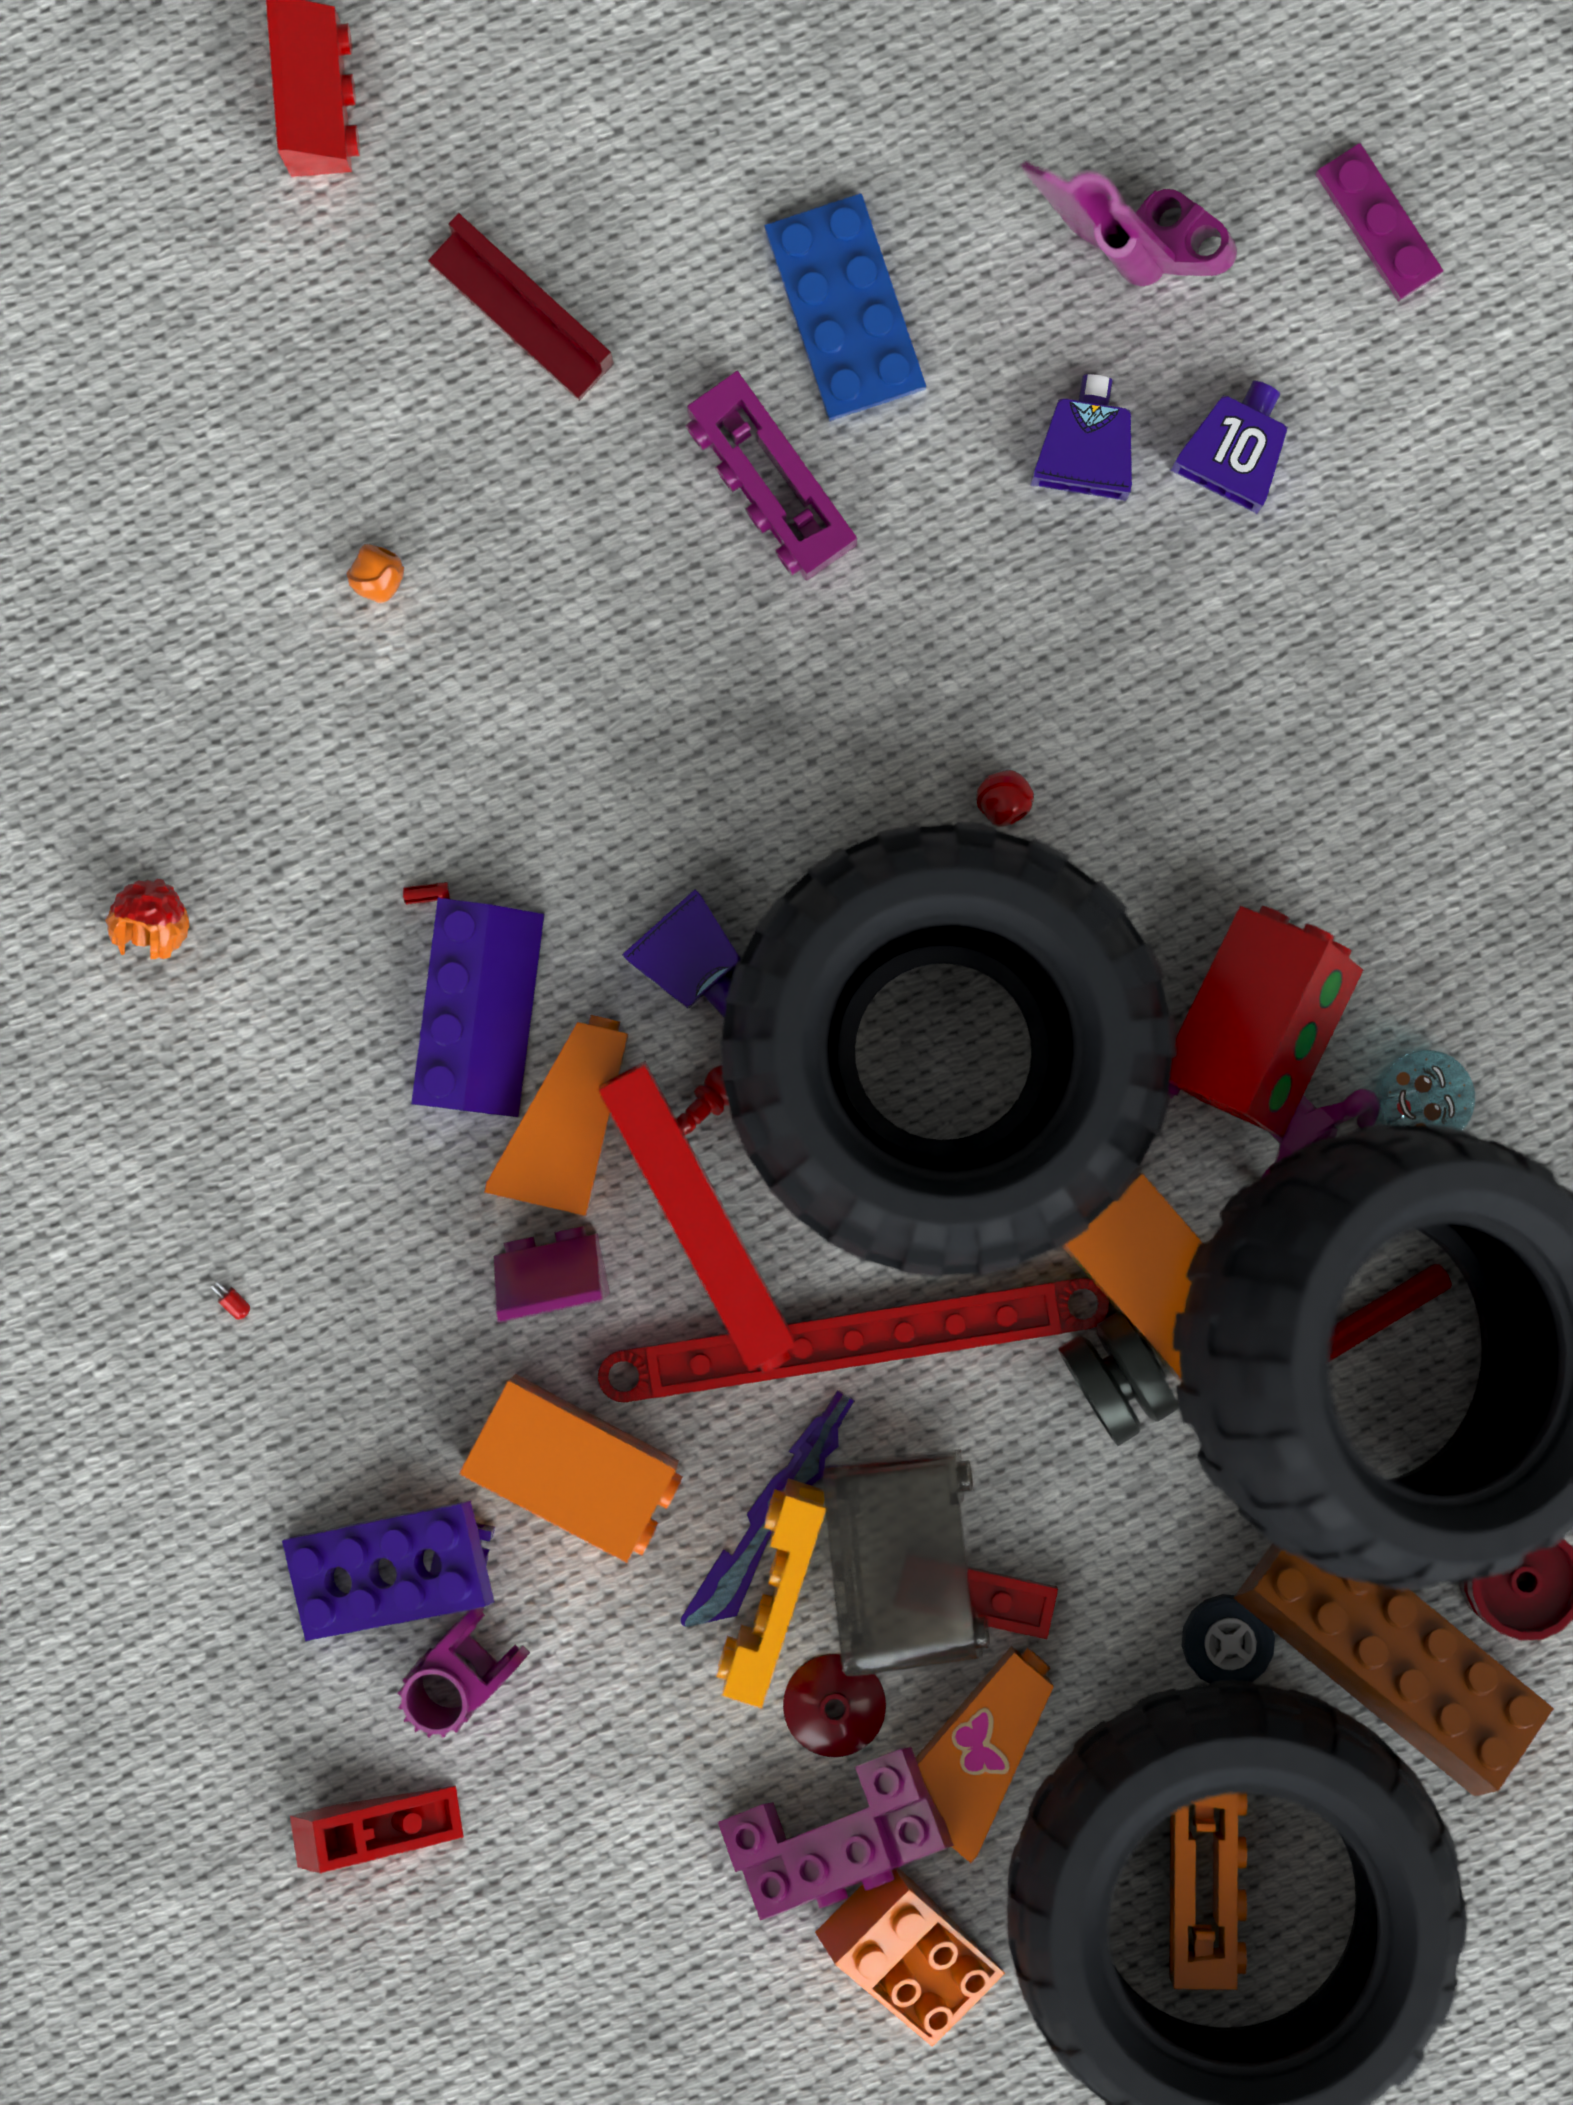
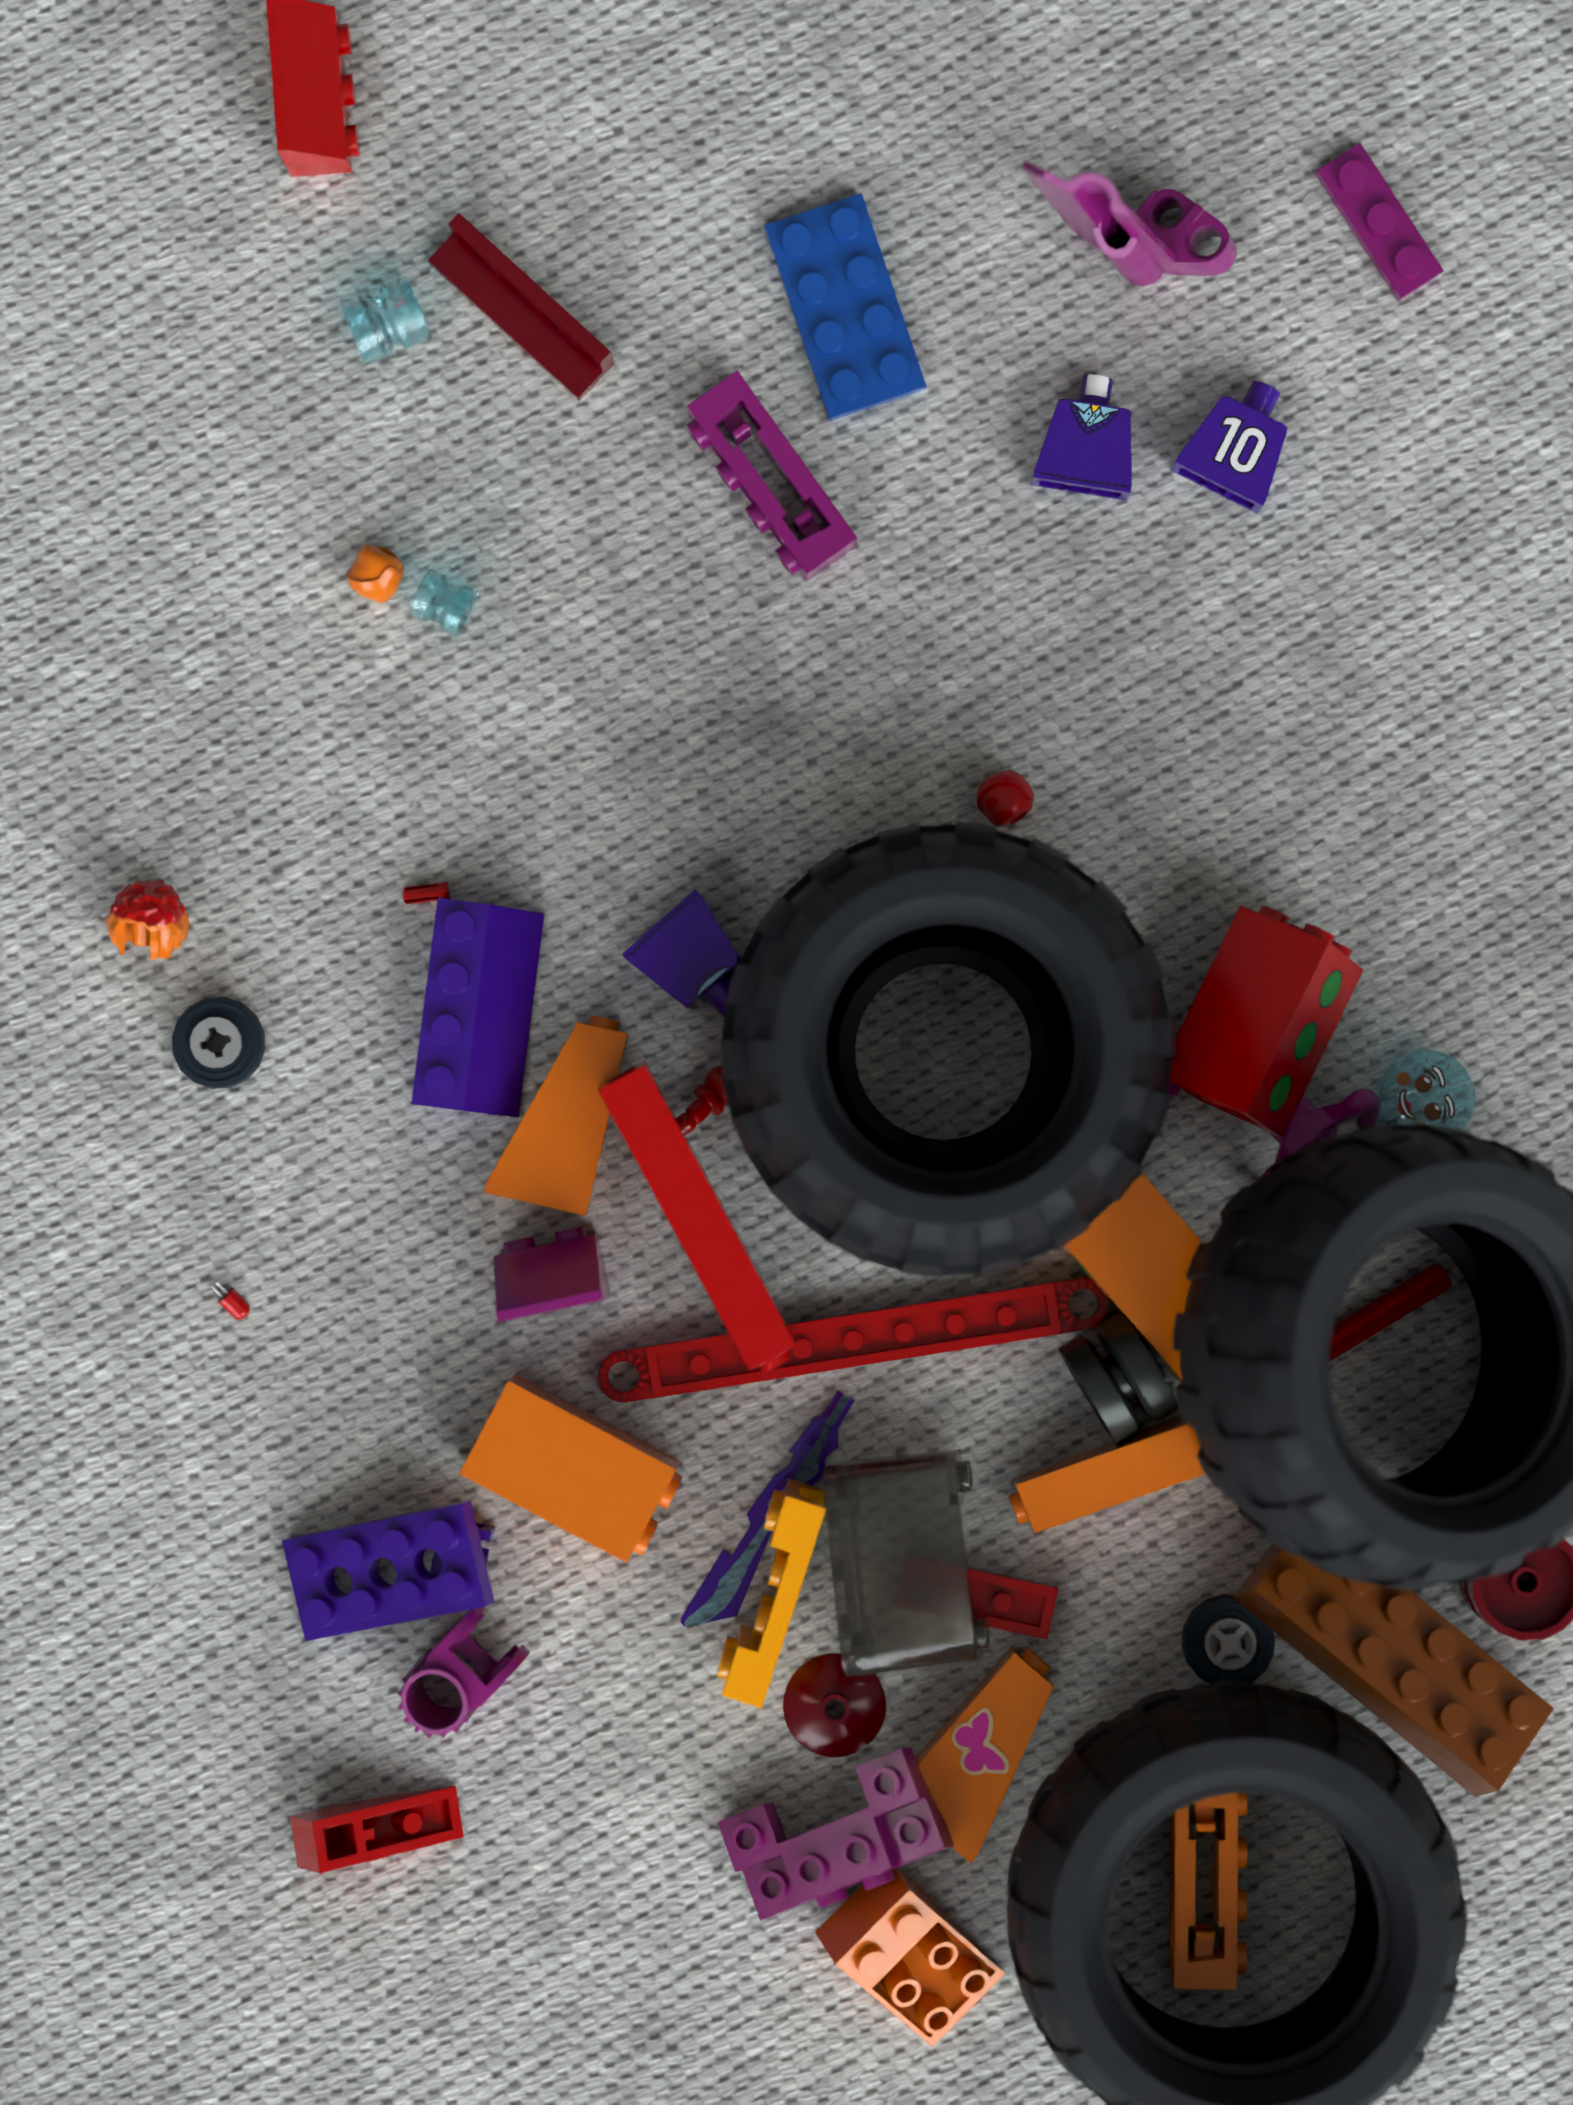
(239, 1053): none -> black wheel
(385, 320): none -> clear light blue wheel
(443, 603): none -> clear light blue wheel
(1108, 1475): none -> orange slope

